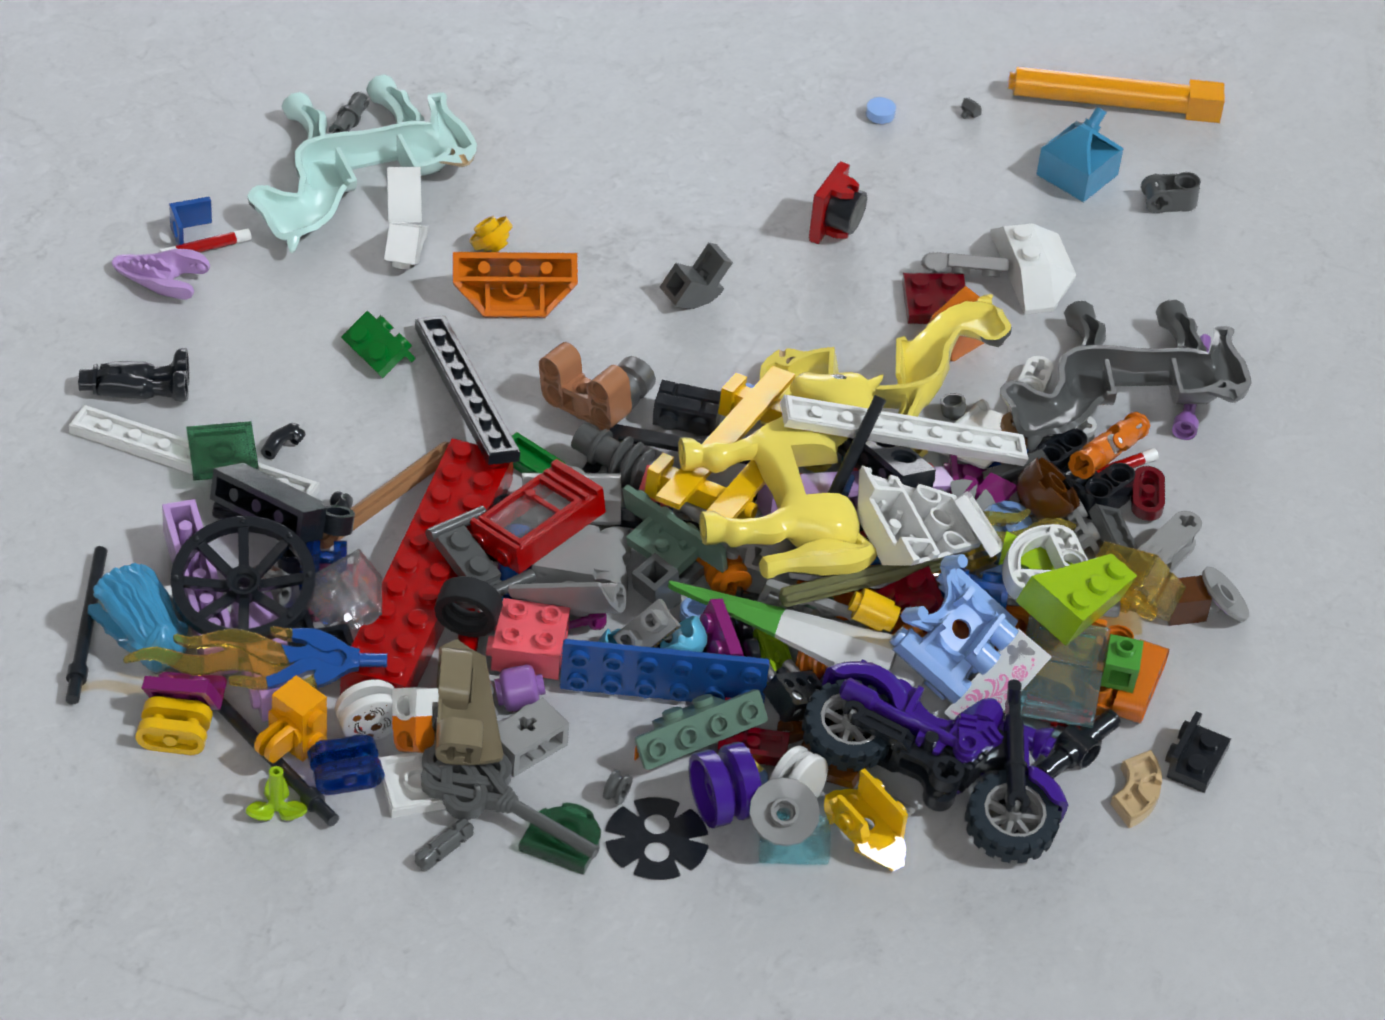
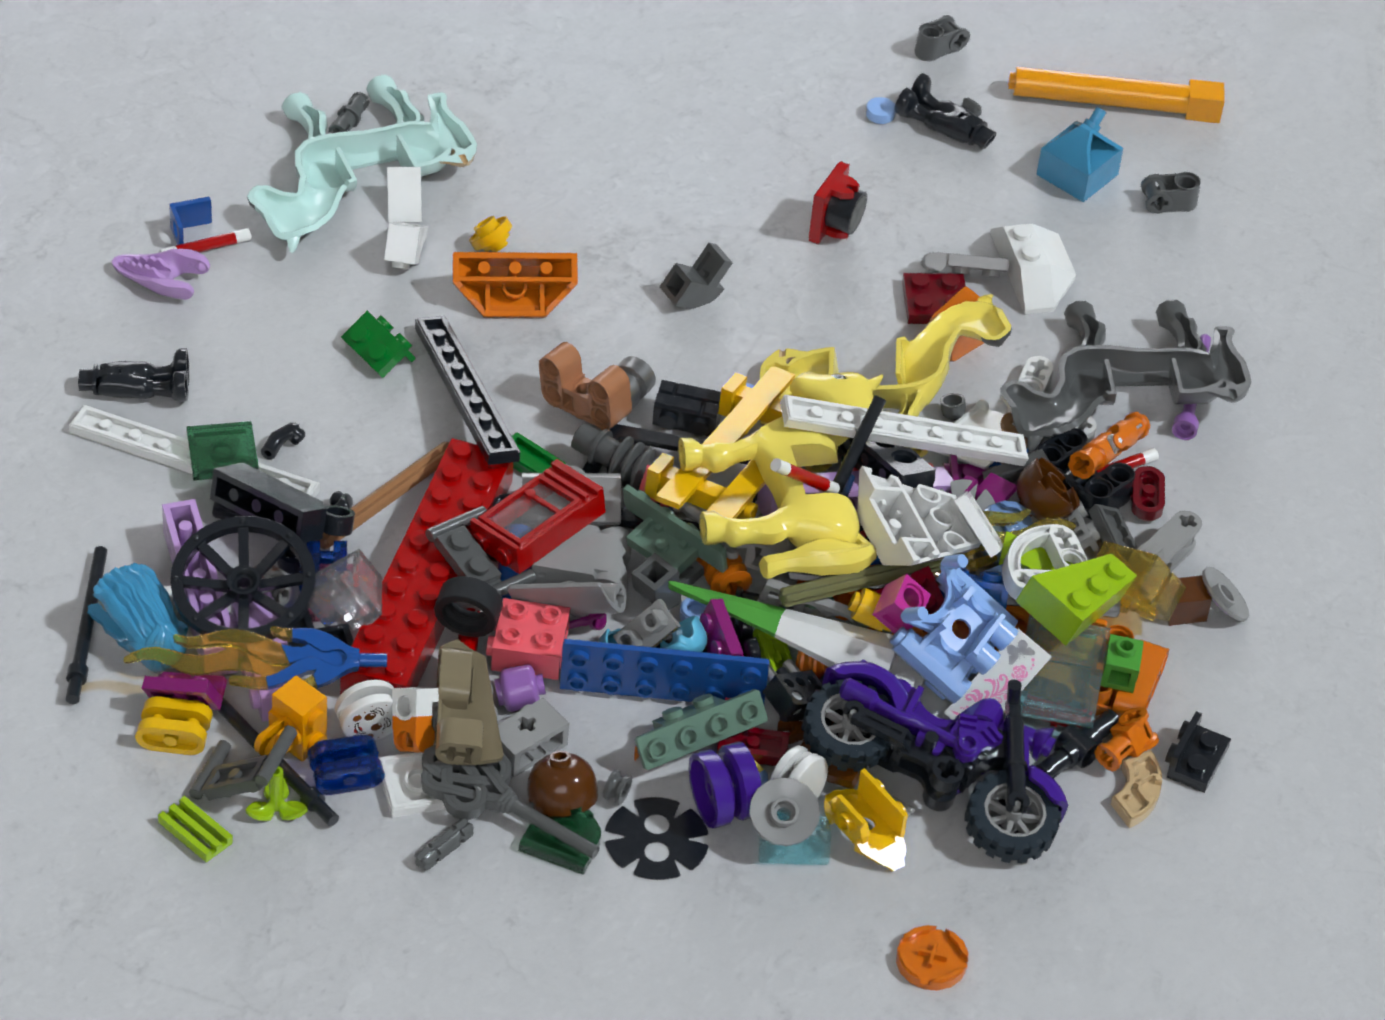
(200, 825): none -> lime tile
(241, 776): none -> dark grey plate
(562, 784): none -> reddish brown cylinder
(804, 476): none -> bar
(895, 598): none -> dark pink brick
(932, 958): none -> orange tile
(940, 38): none -> dark grey piece
(942, 115): none -> black piece
(1130, 738): none -> orange connector

